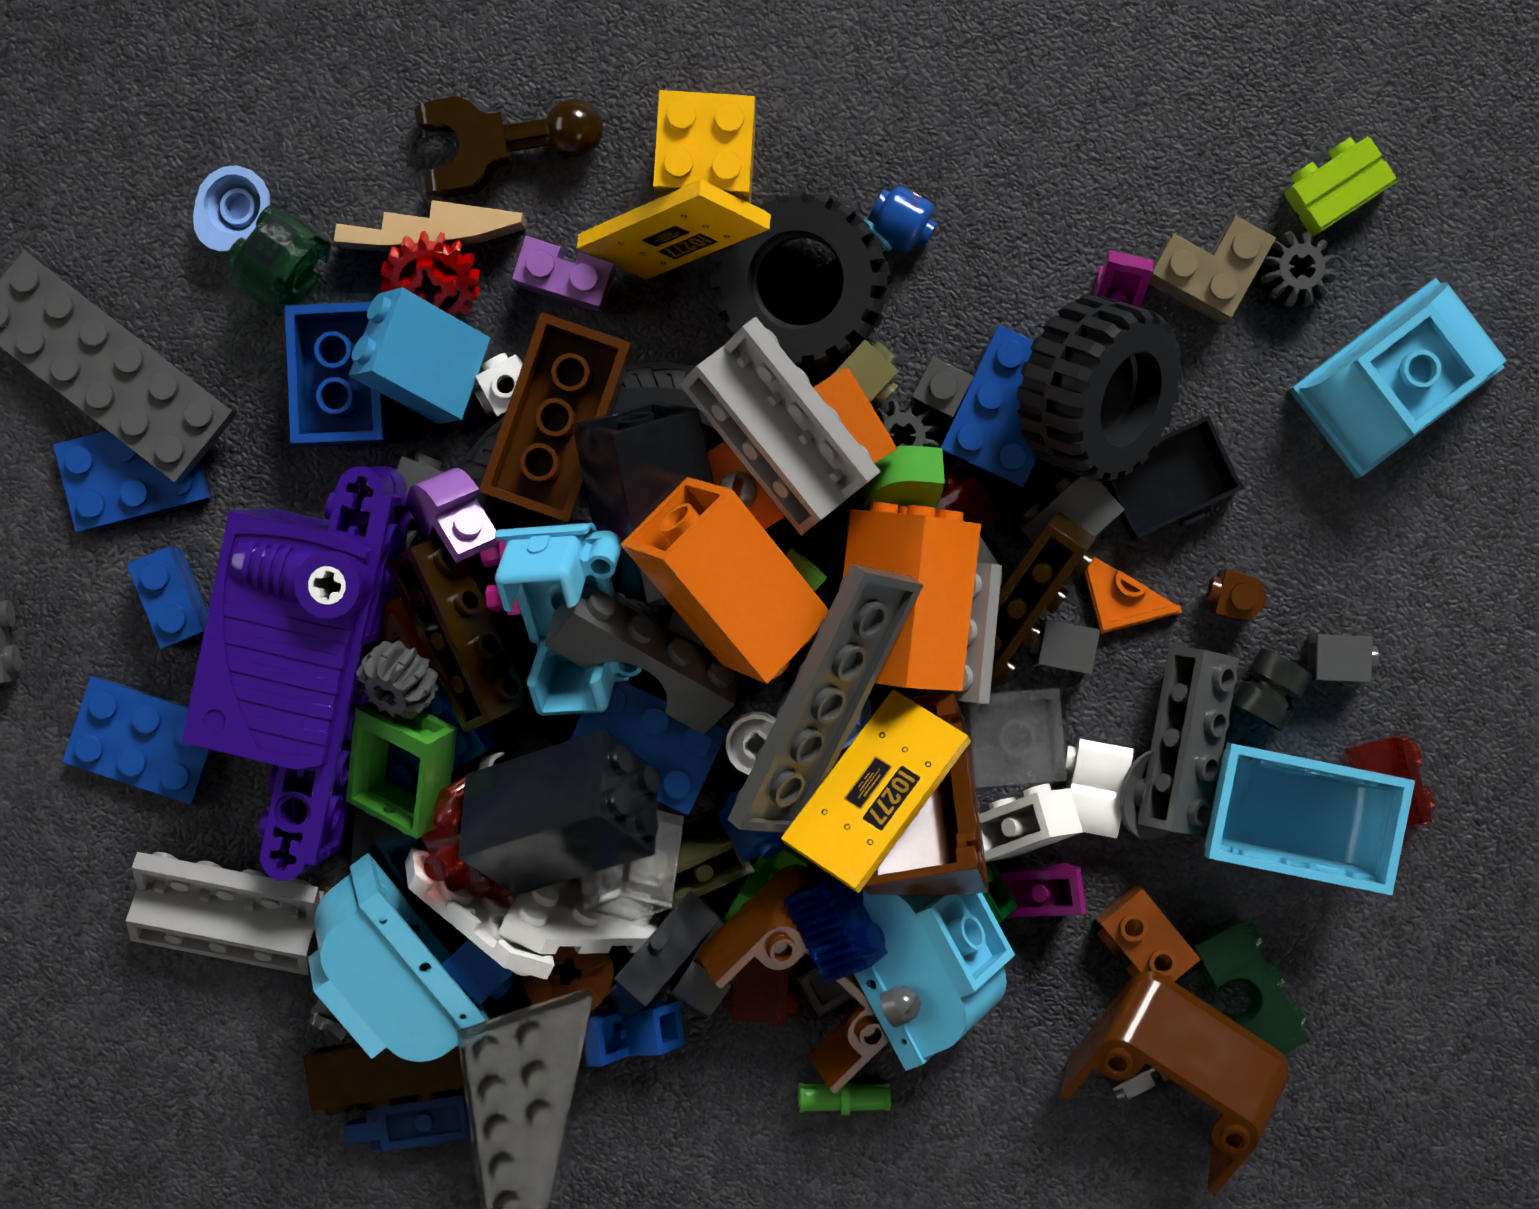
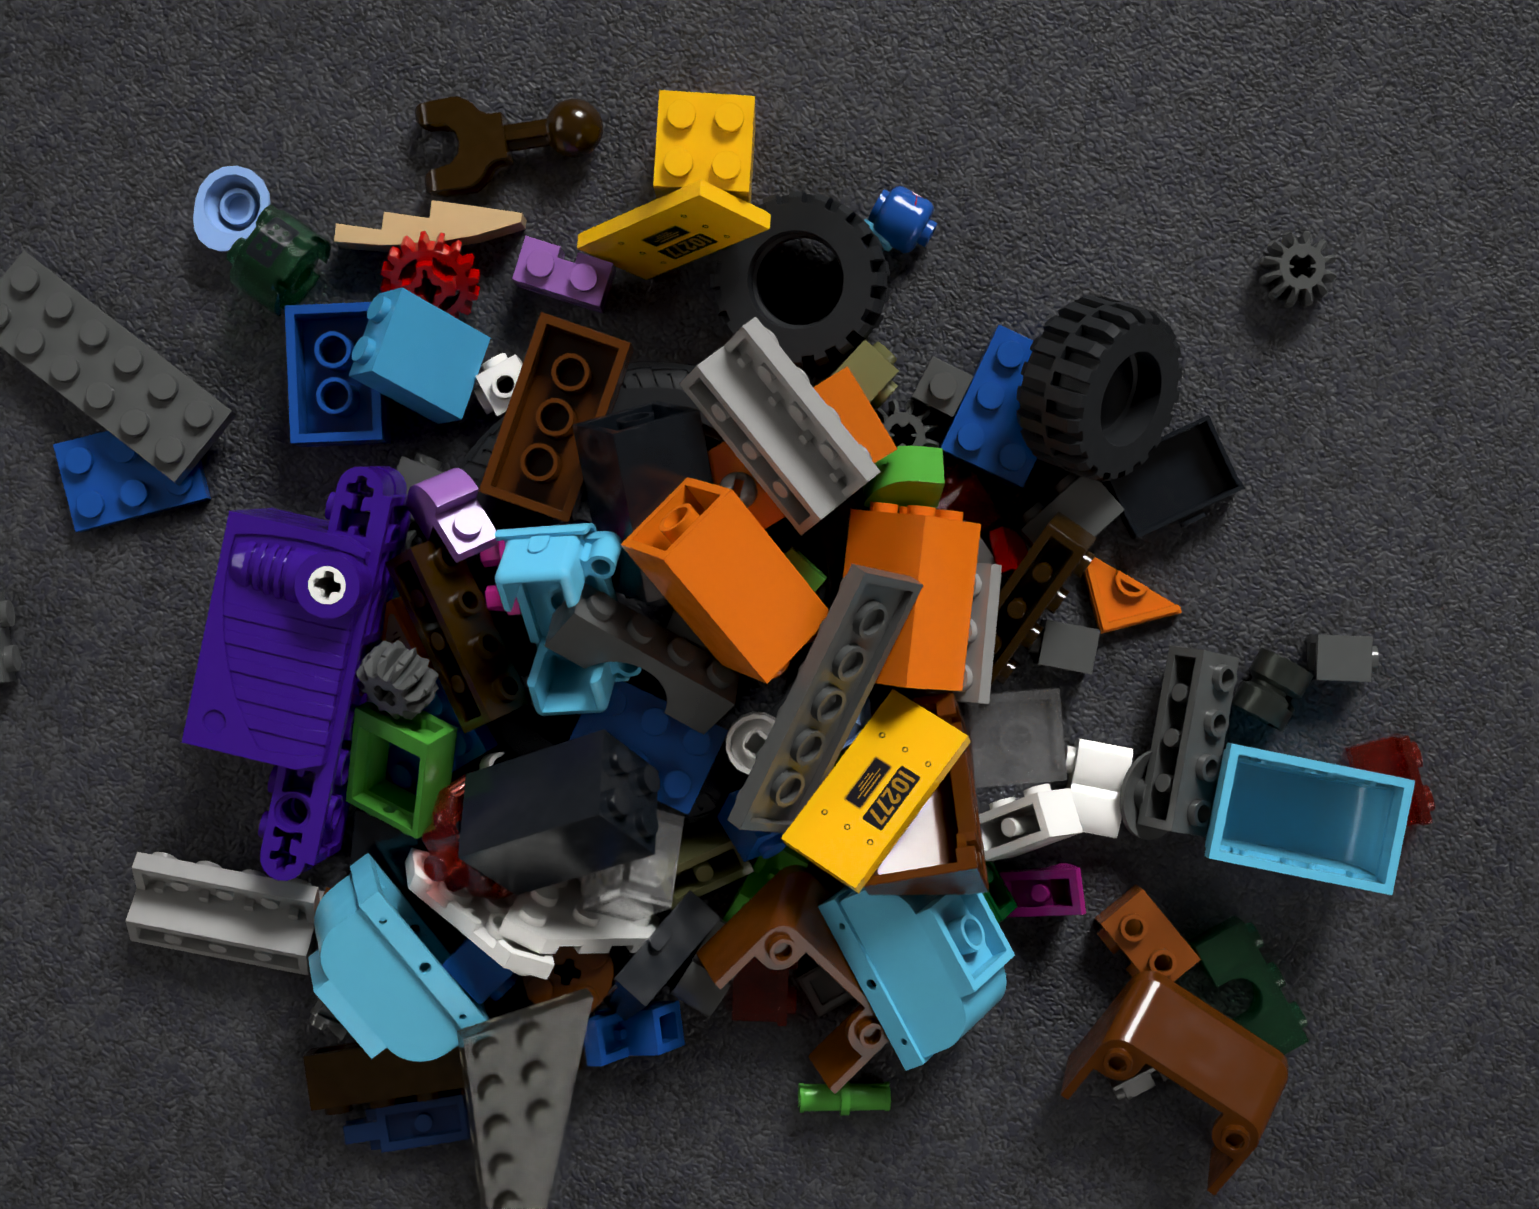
(136, 741): blue plate -> none
(169, 596): blue brick -> none
(836, 928): clear blue brick -> none
(900, 1005): dark grey hinge -> none
(1007, 549): none -> red tile
(1124, 278): magenta slope -> none
(1212, 280): dark tan brick -> none
(1235, 595): reddish brown plate -> none
(1339, 186): lime brick -> none
(1398, 376): medium azure container -> none

